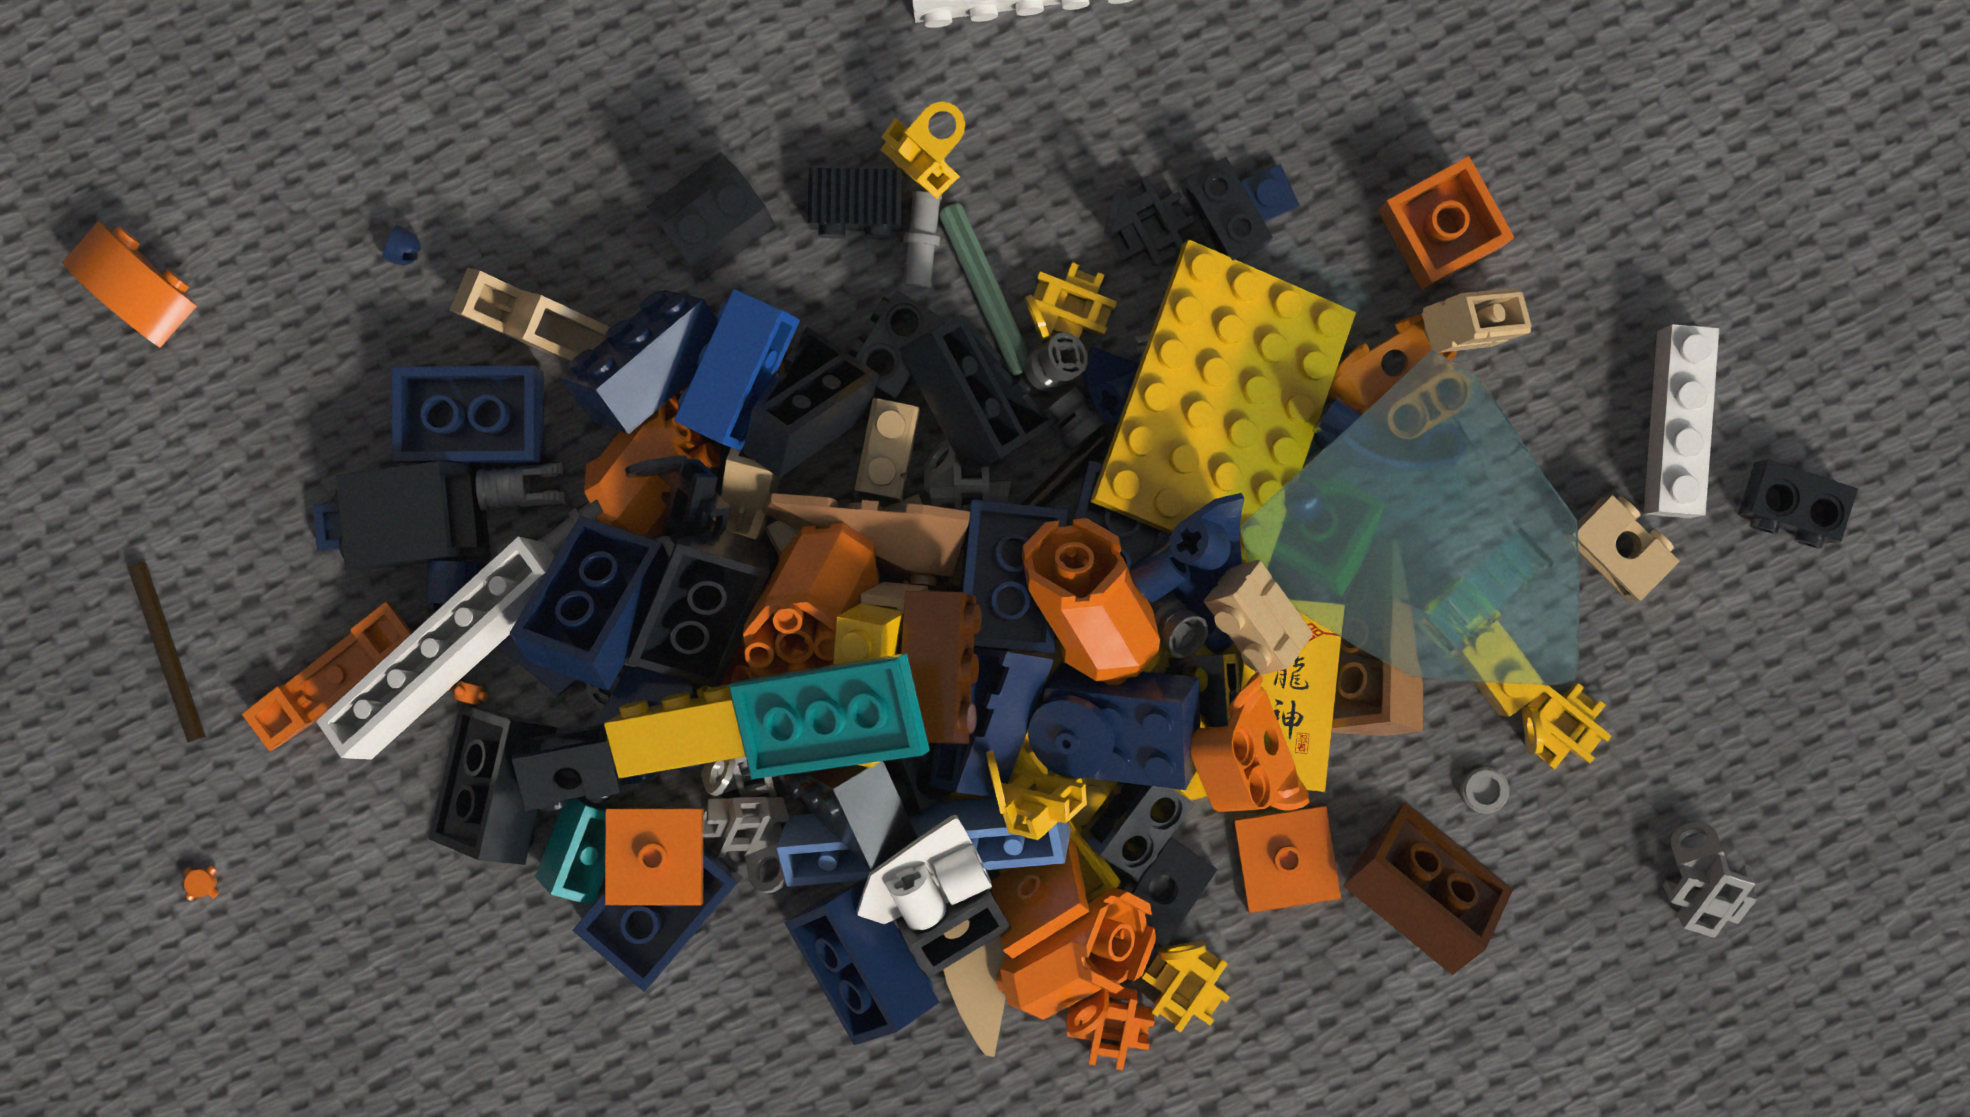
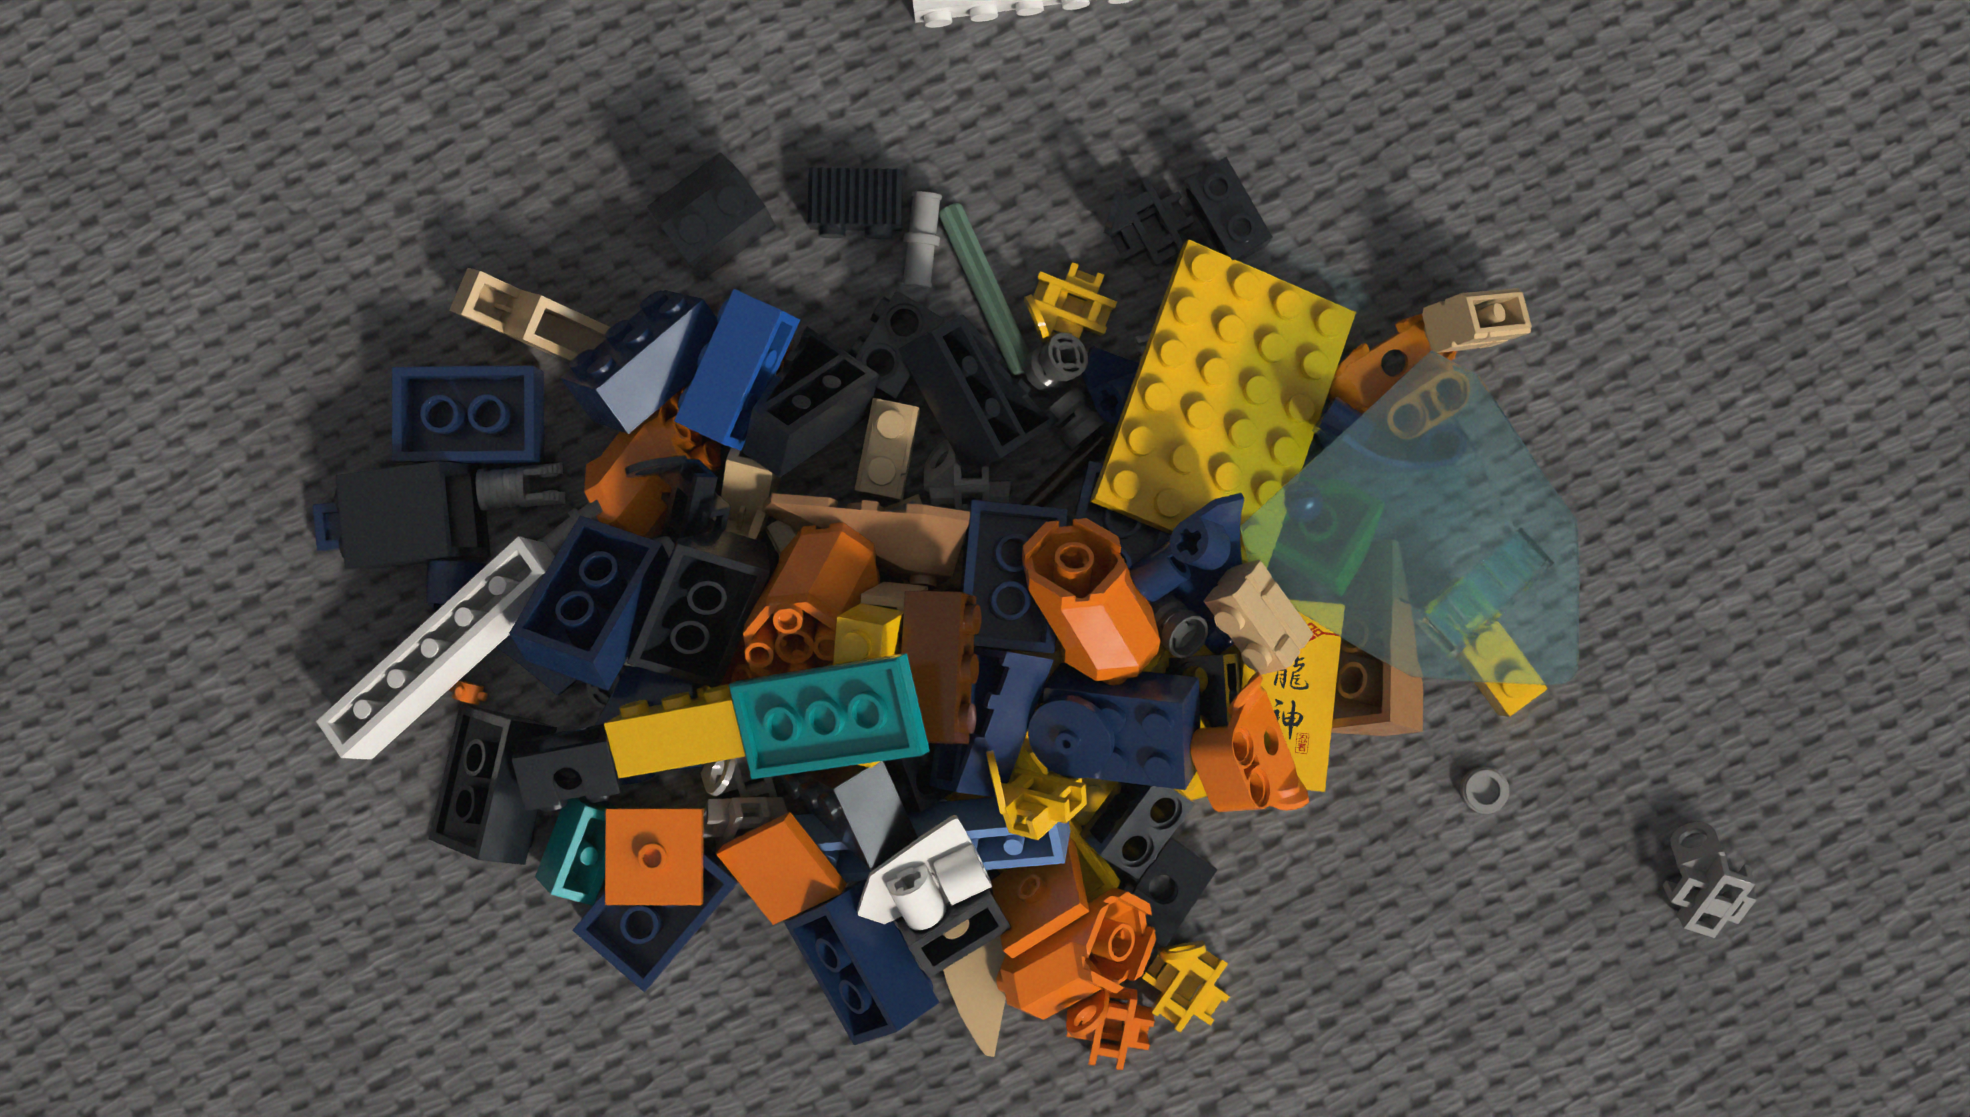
(130, 284): orange brick -> none
(166, 652): dark brown bar -> none
(200, 882): orange piece -> none
(325, 681): orange slope -> none
(401, 247): dark blue hinge -> none
(781, 868): none -> orange tile
(920, 152): yellow piece -> none
(1271, 193): dark blue plate -> none
(1287, 859): orange plate -> none
(1429, 889): reddish brown slope -> none
(1445, 223): orange brick -> none
(1558, 730): yellow piece -> none
(1643, 567): tan brick -> none
(1681, 421): white brick -> none
(1798, 493): black brick -> none

